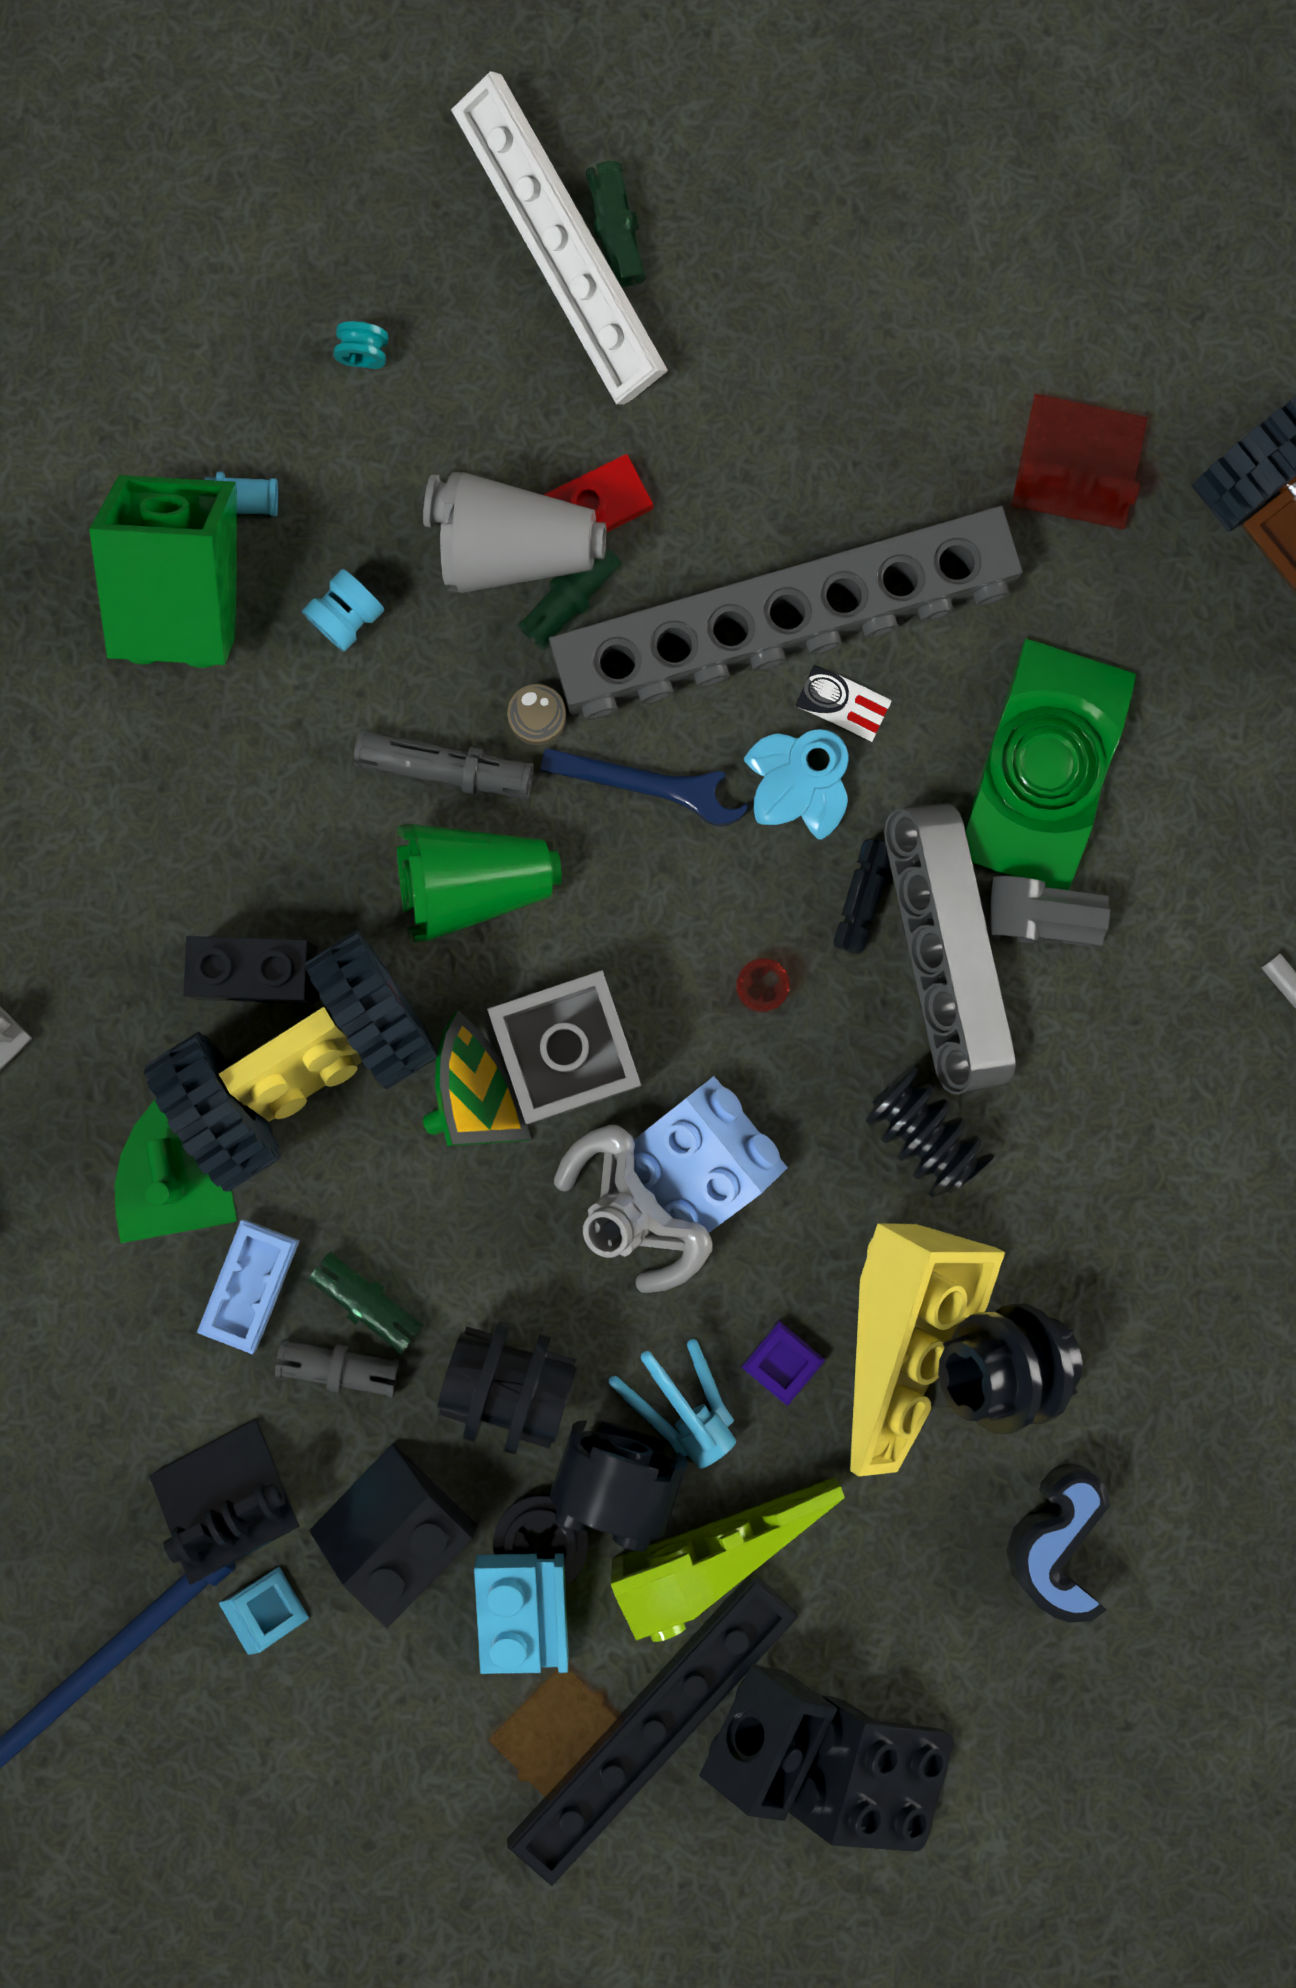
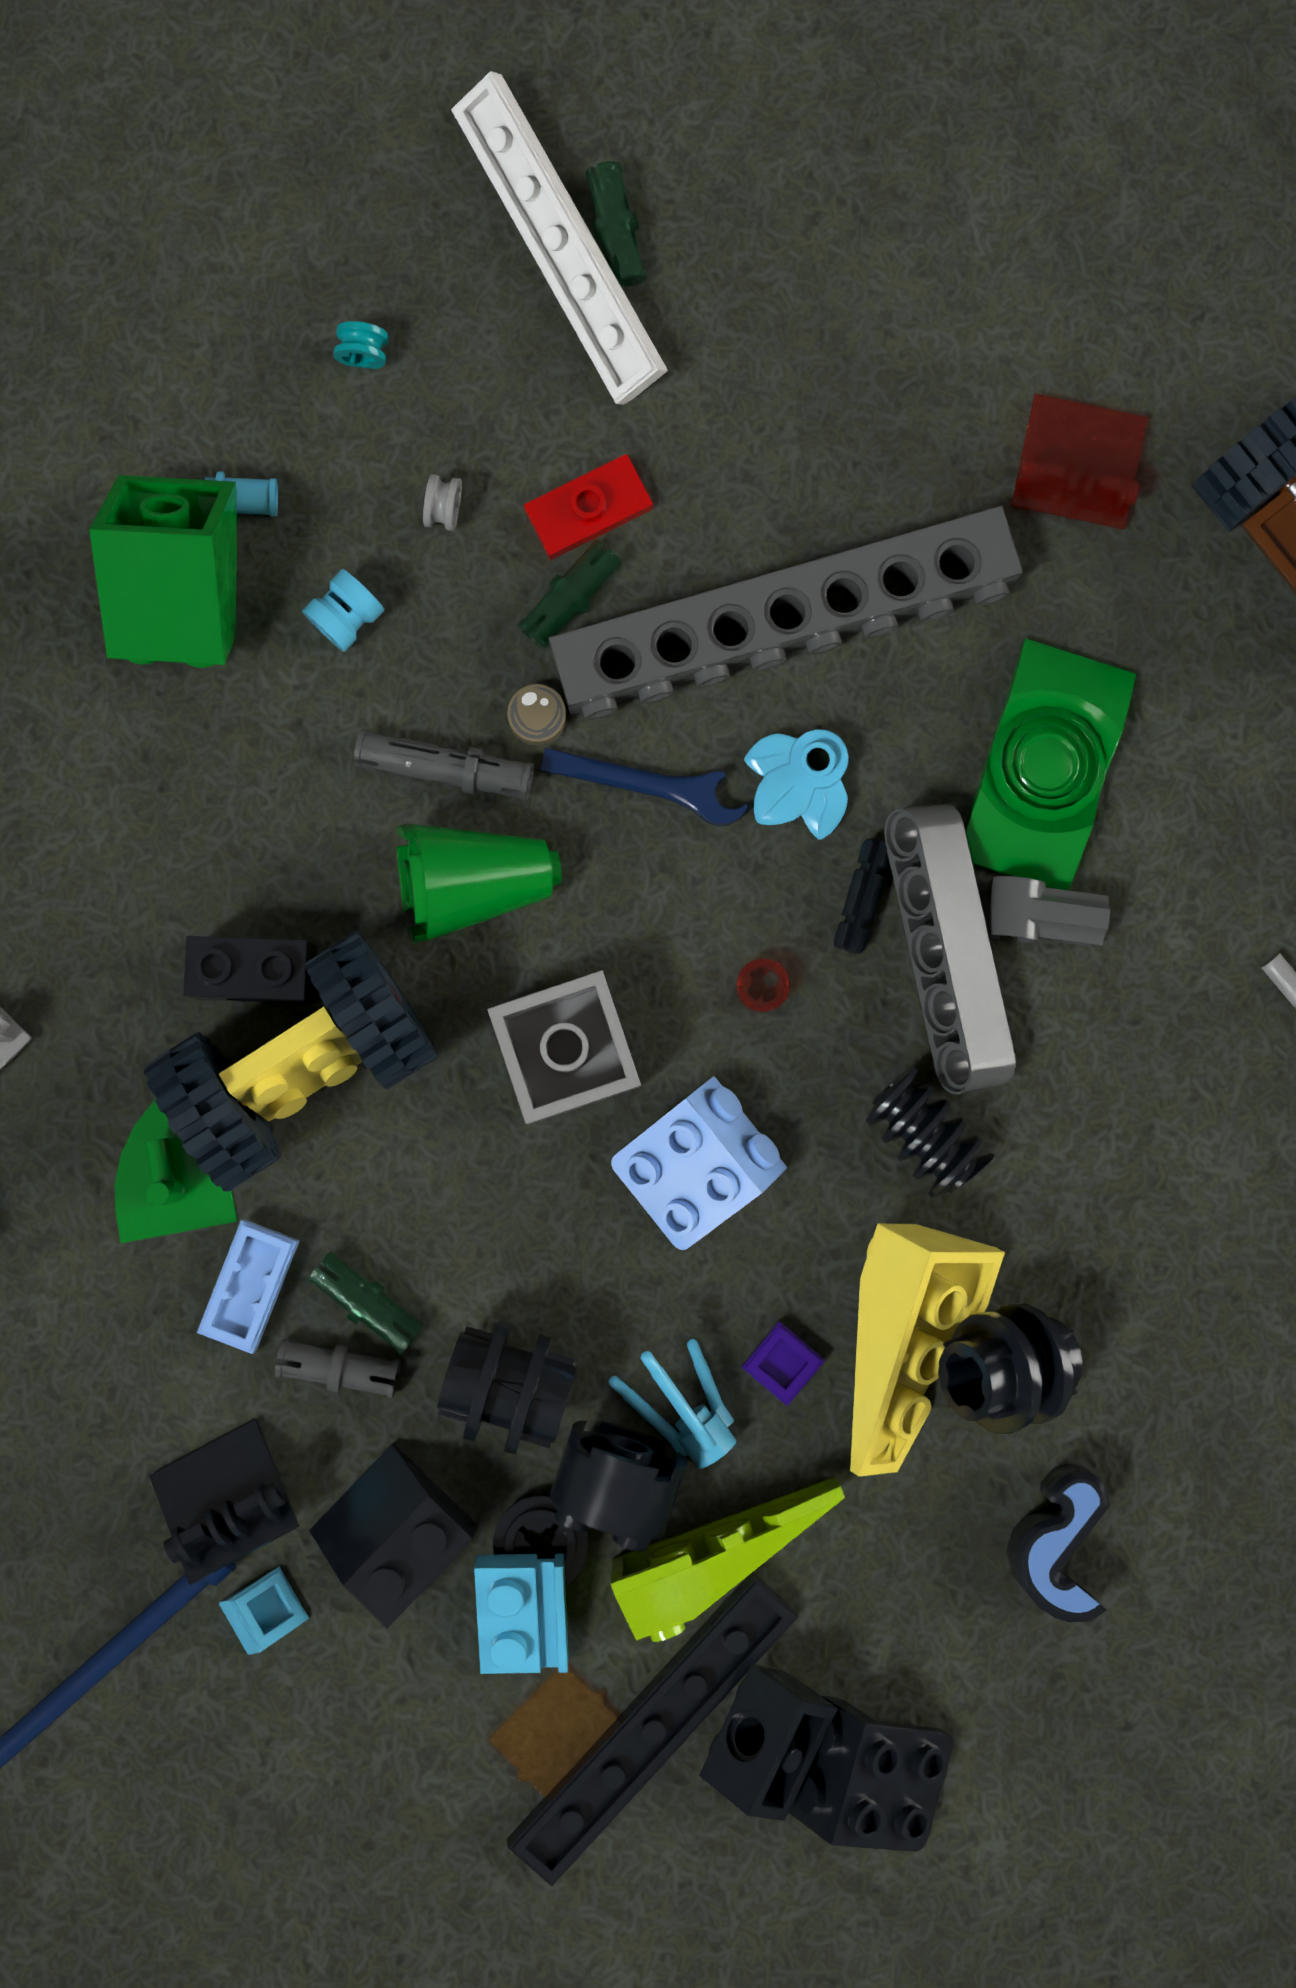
(473, 1091): shield -> none
(513, 535): light grey cone -> none
(629, 1212): light grey piece -> none
(843, 702): sticker -> none

